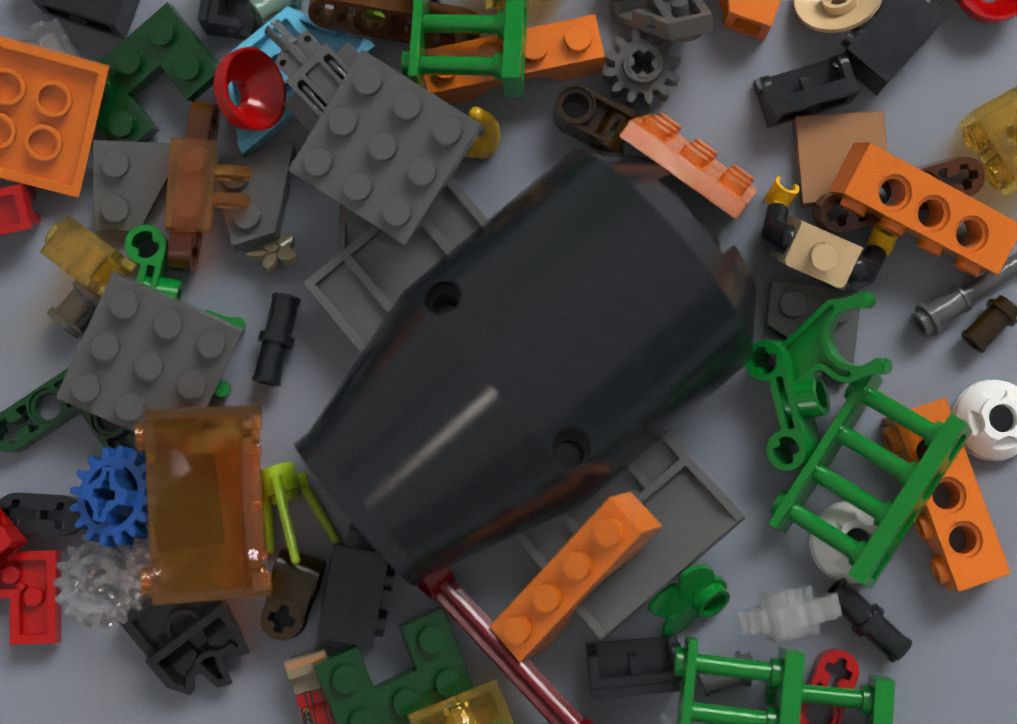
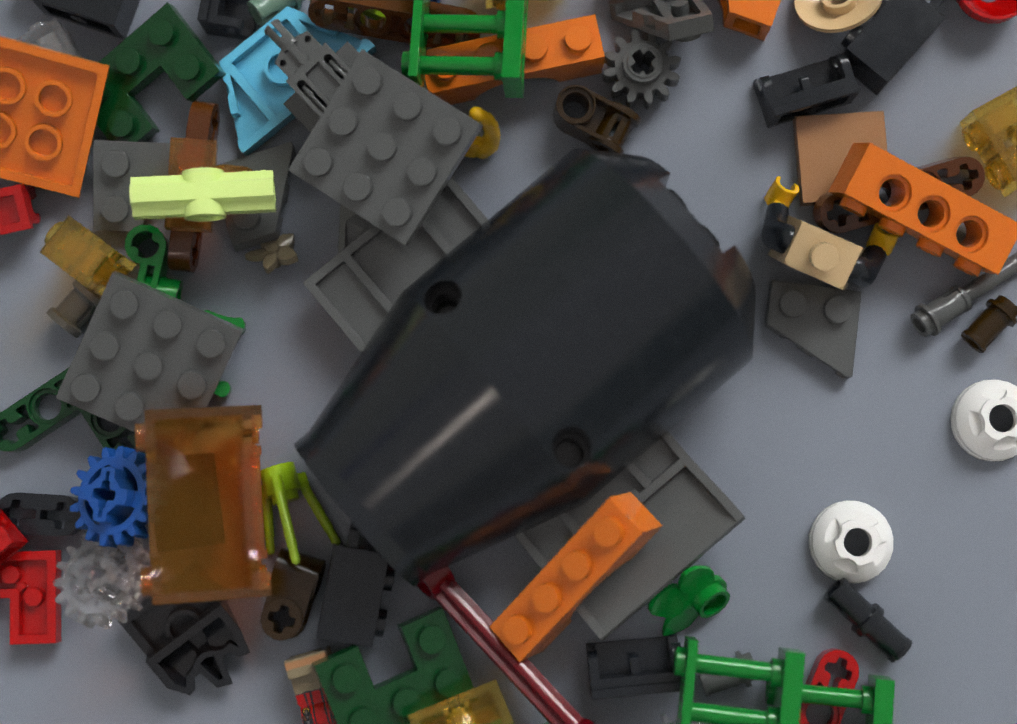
(202, 194): none -> yellowish green piece
(260, 89): red piece -> none
(276, 339): black pin -> none
(691, 162): orange plate -> none
(789, 613): clear gear -> none
(797, 379): green piece -> none
(892, 518): green fence -> none
(982, 554): orange brick -> none

